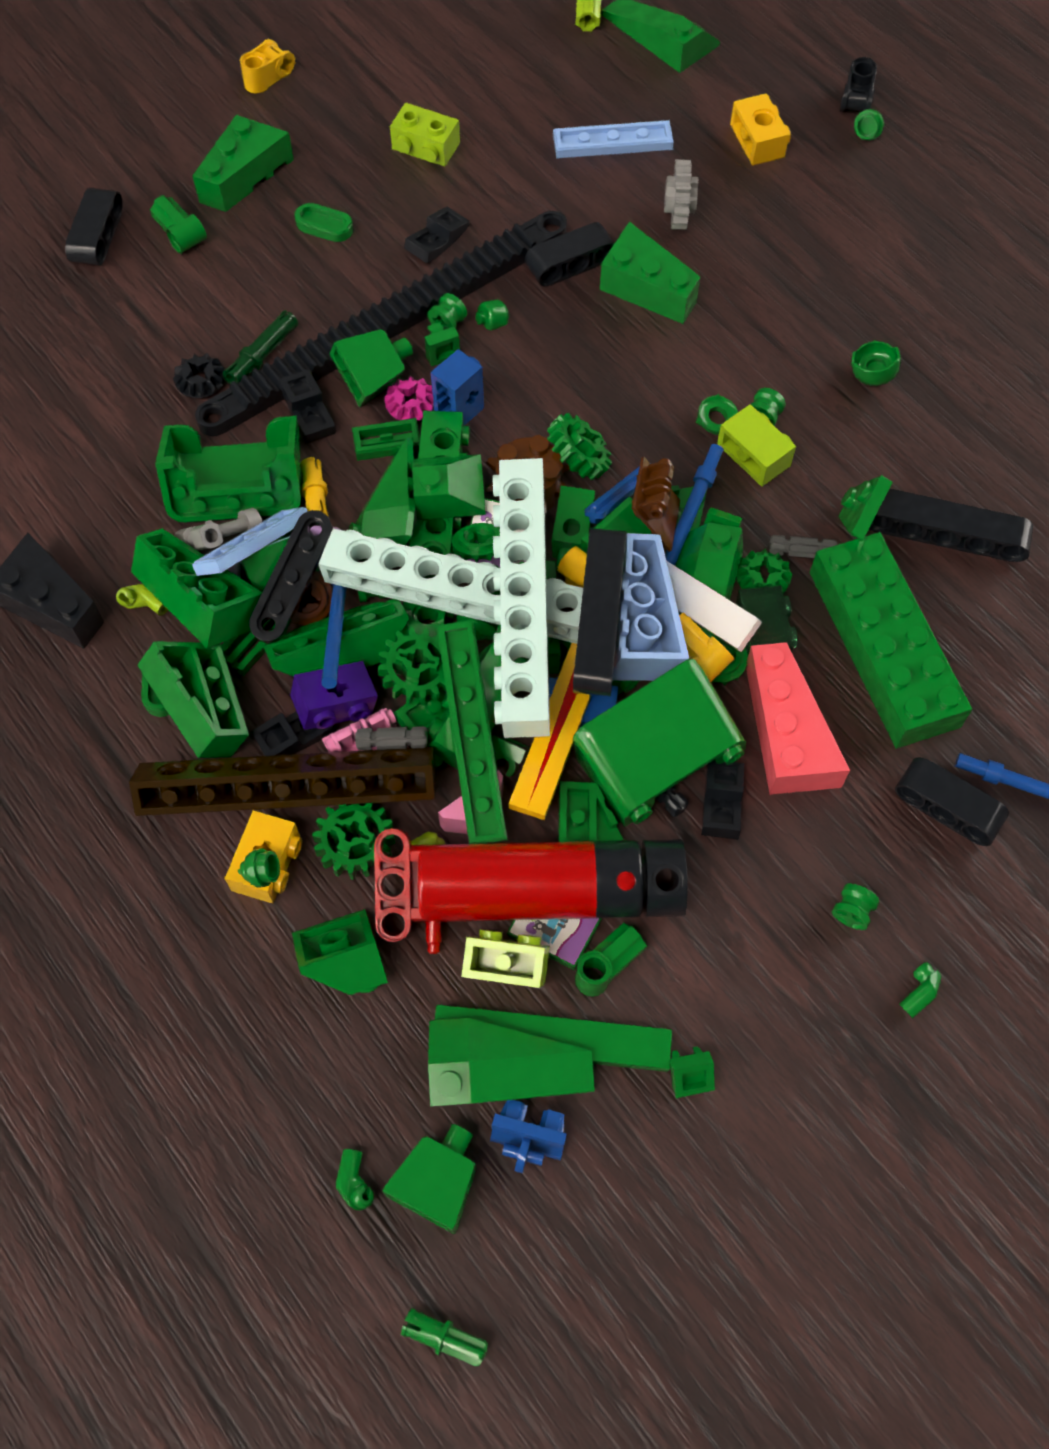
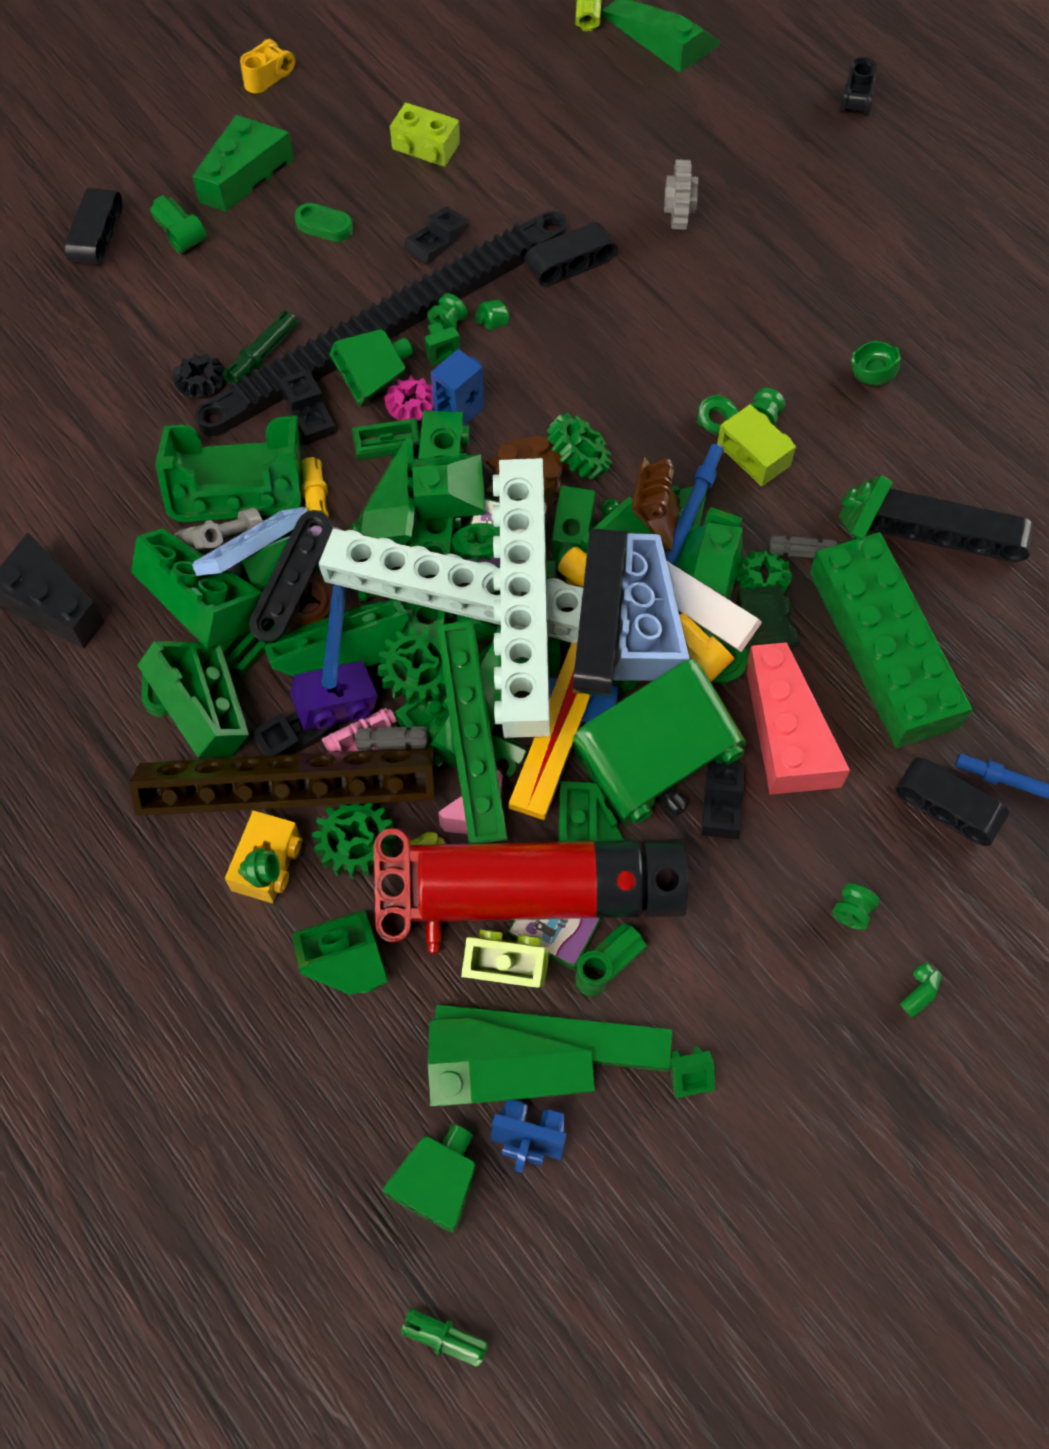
(139, 596): lime arm -> none
(350, 1184): green arm -> none
(612, 498): blue axle -> none
(613, 139): light blue tile -> none
(649, 276): green wedge -> none
(760, 129): yellow brick -> none
(869, 124): green plate -> none

